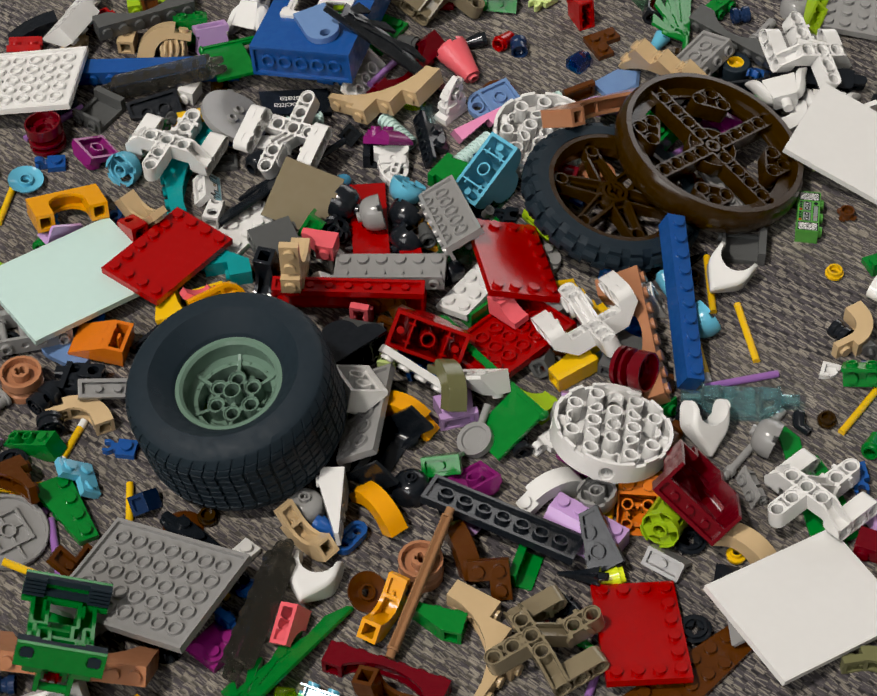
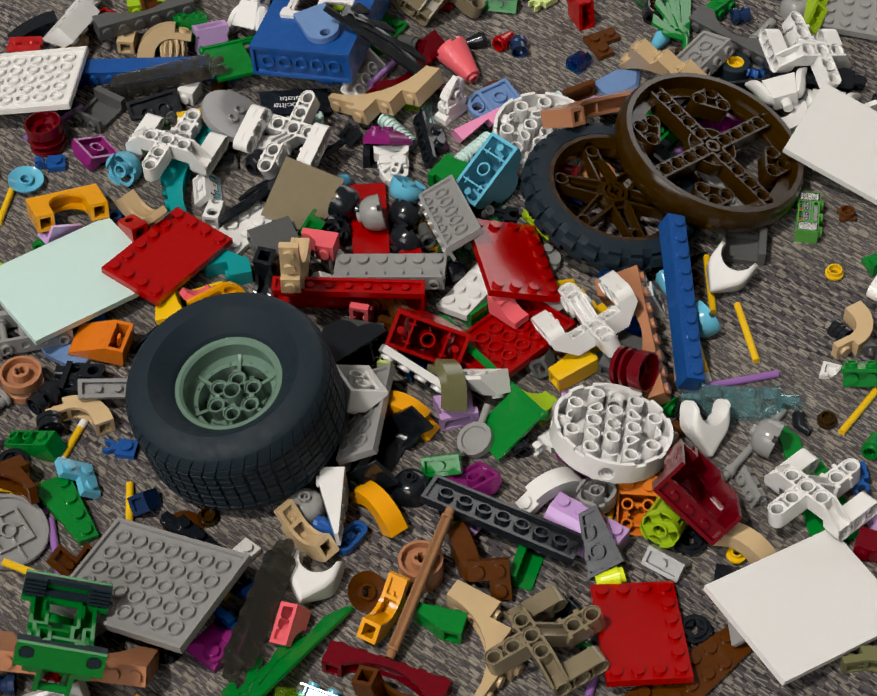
(591, 575): black piece -> none

